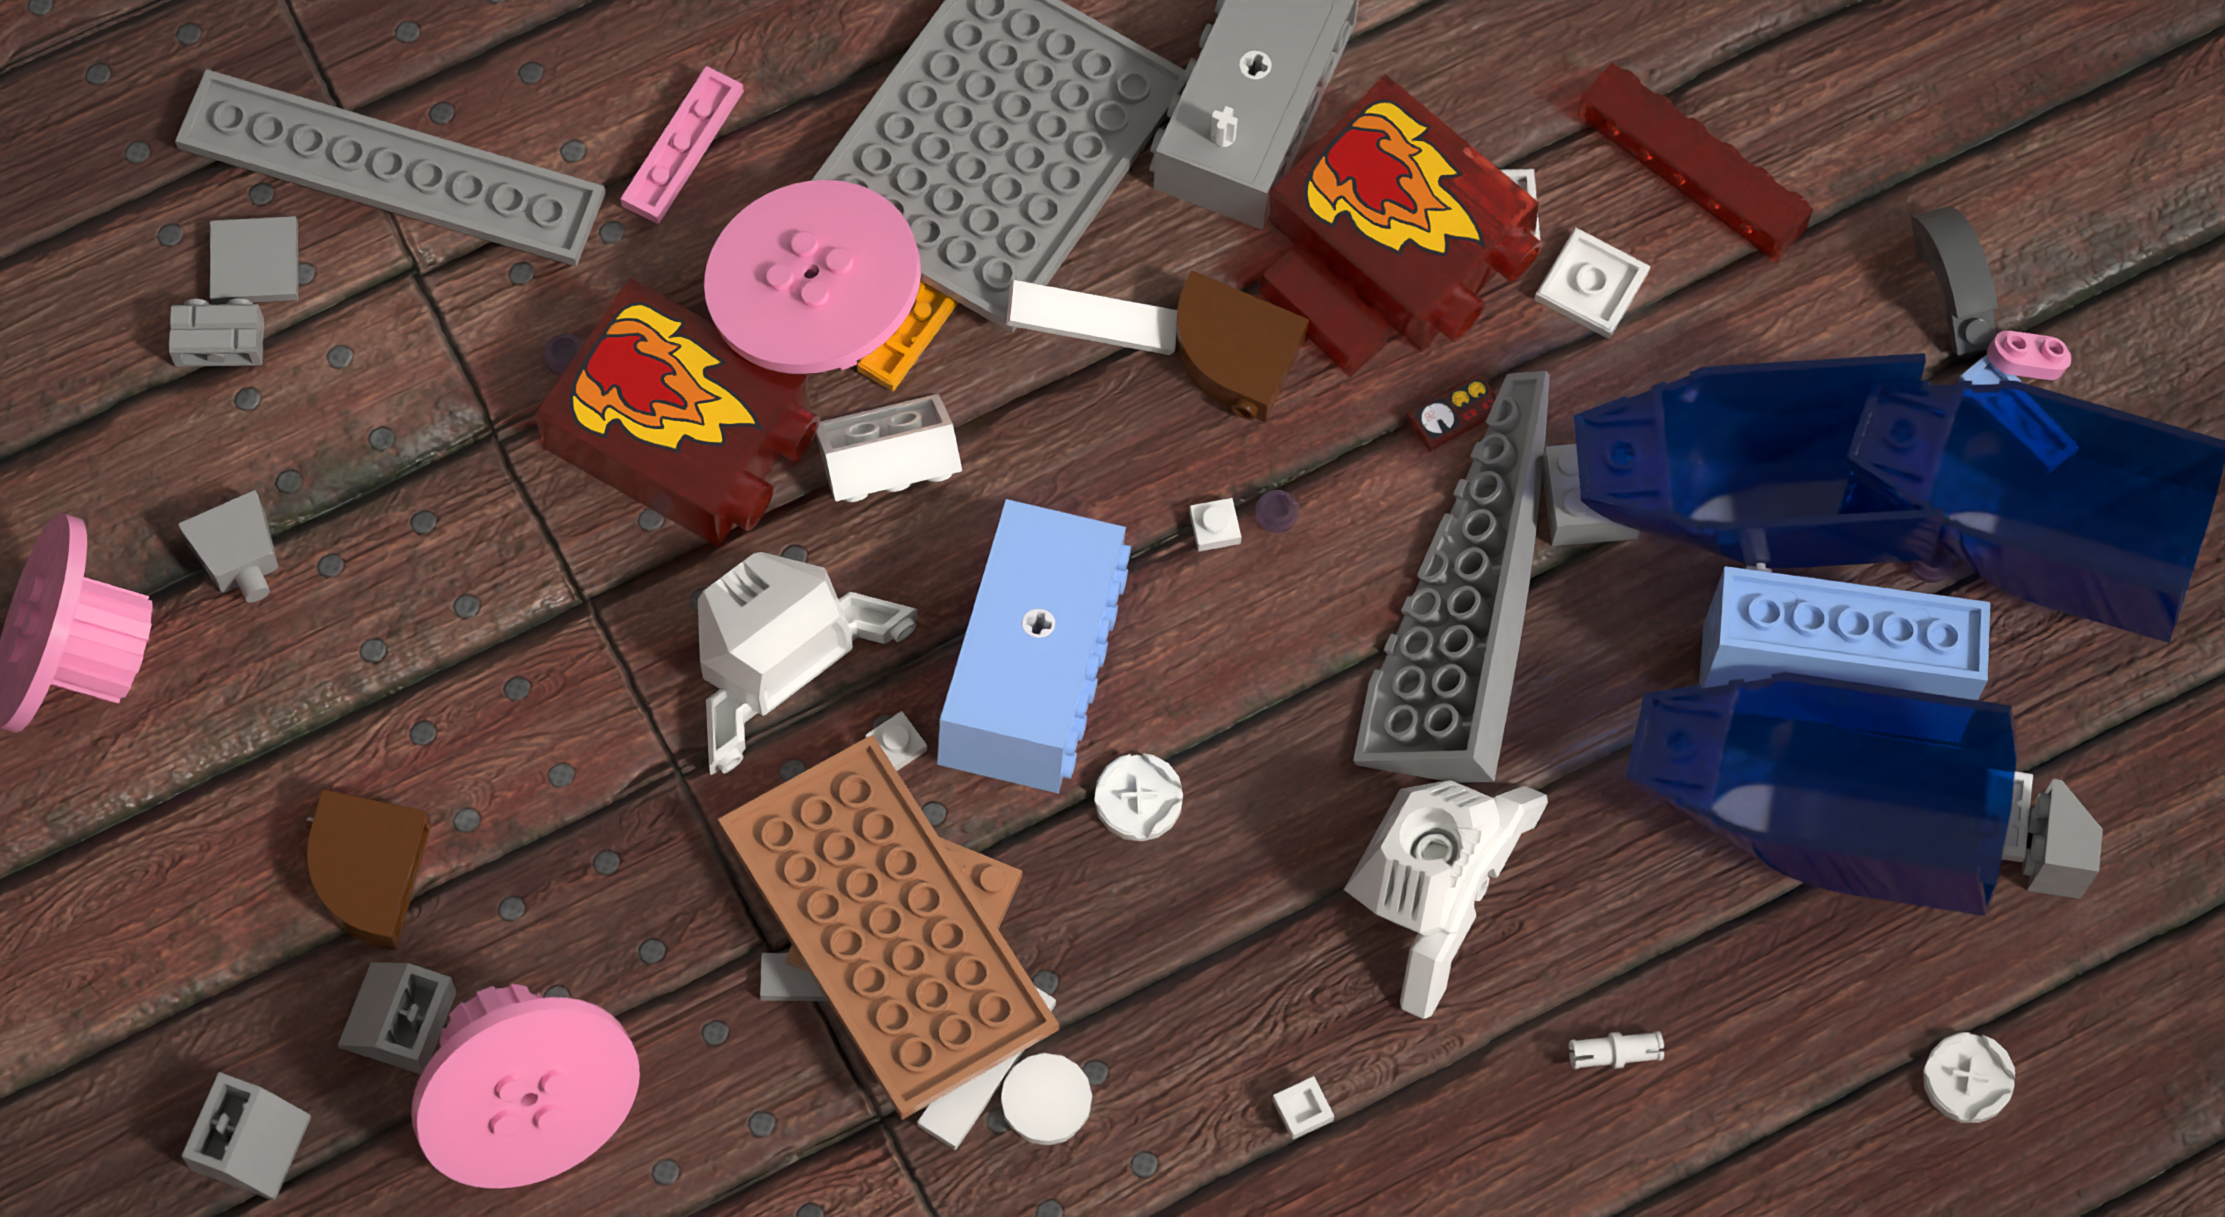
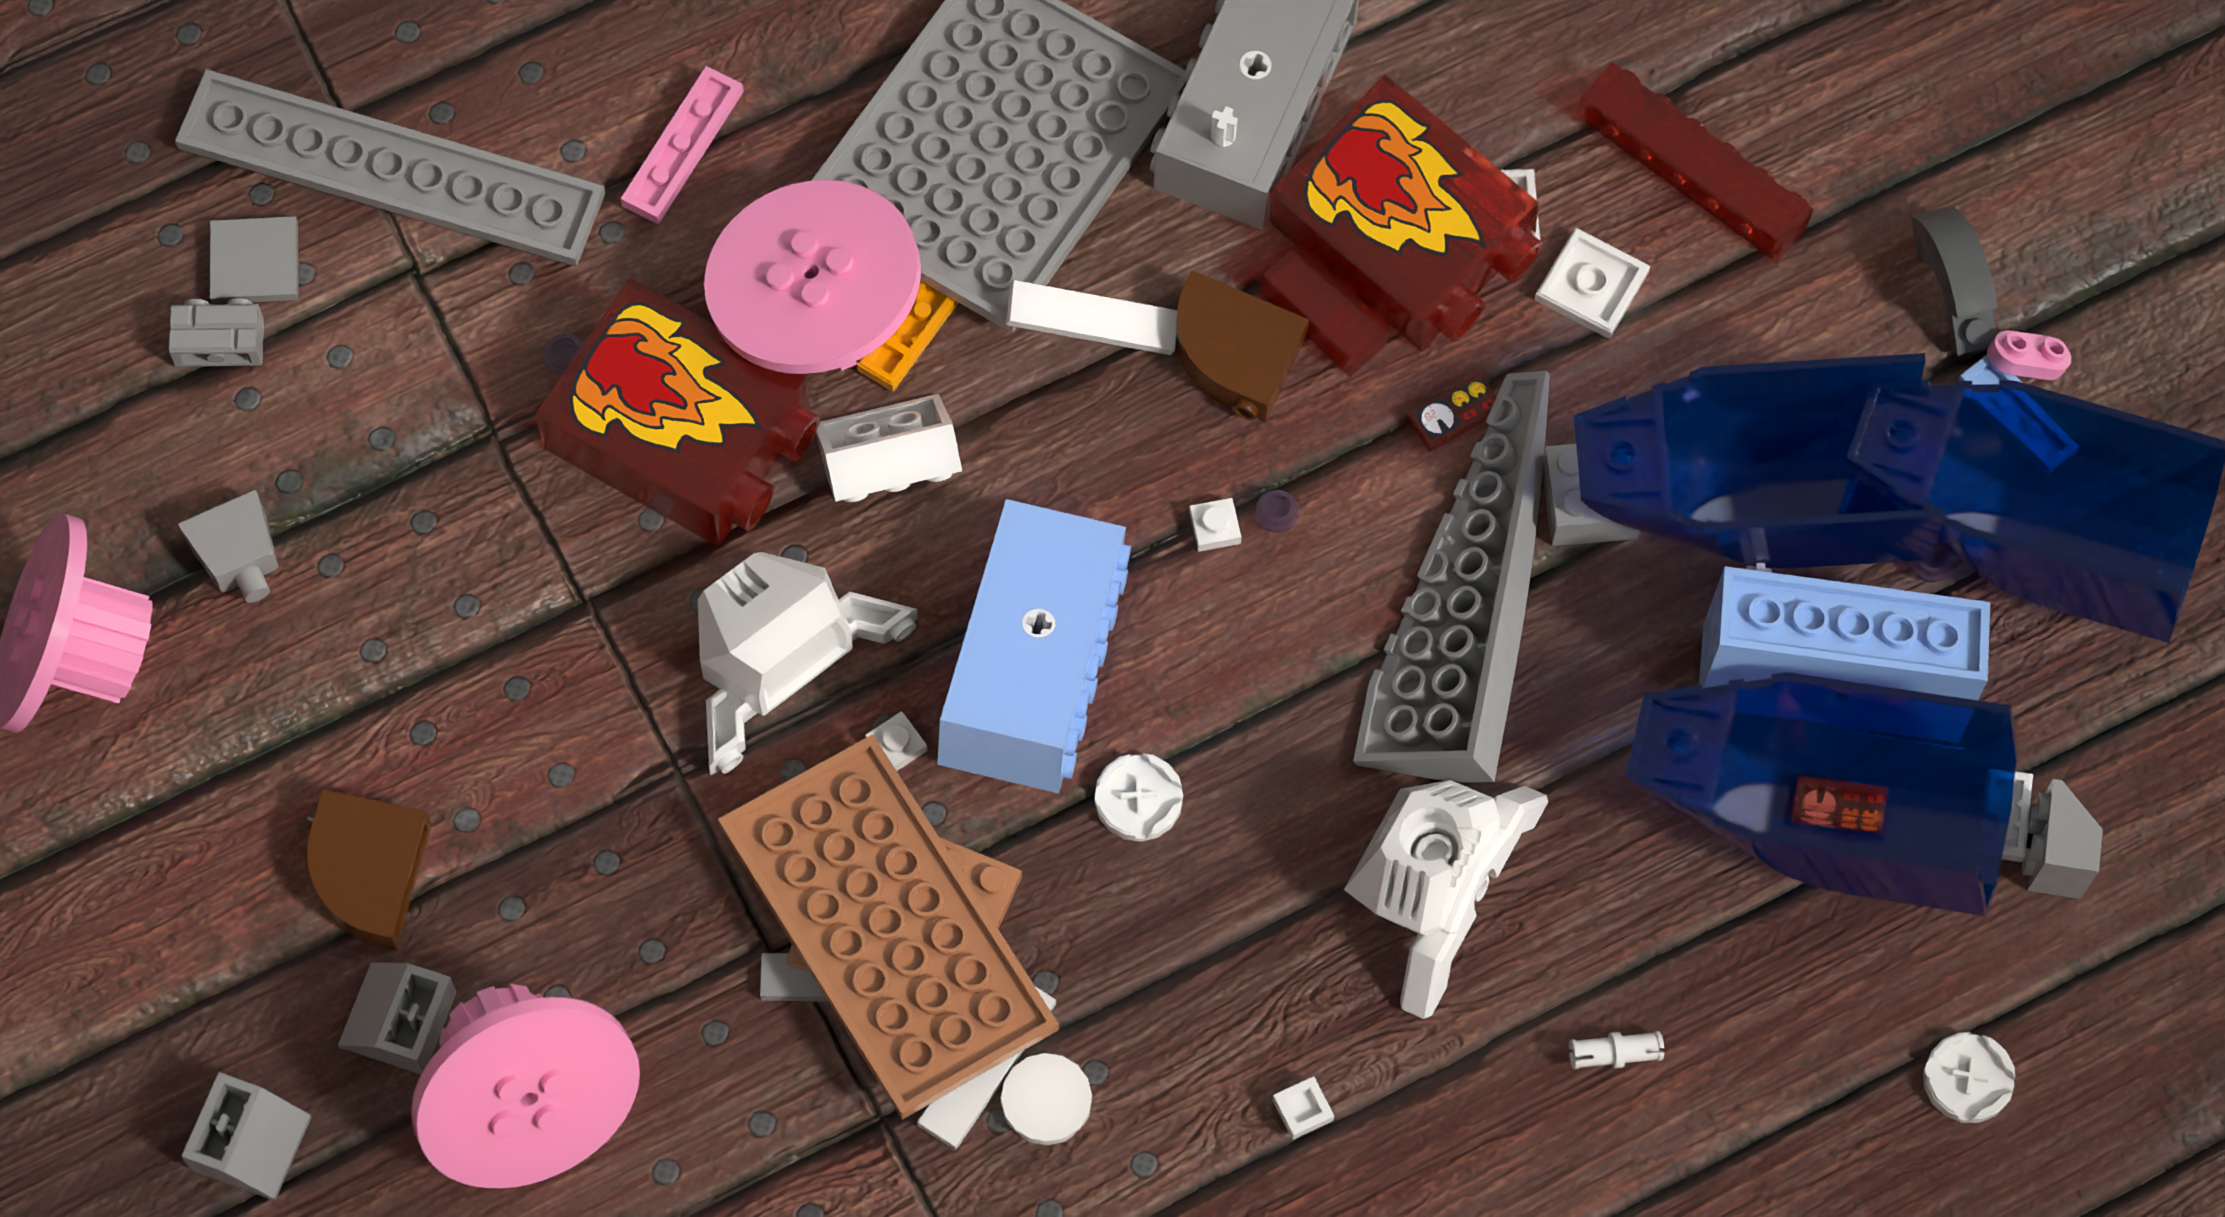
(1840, 804): none -> clear red tile

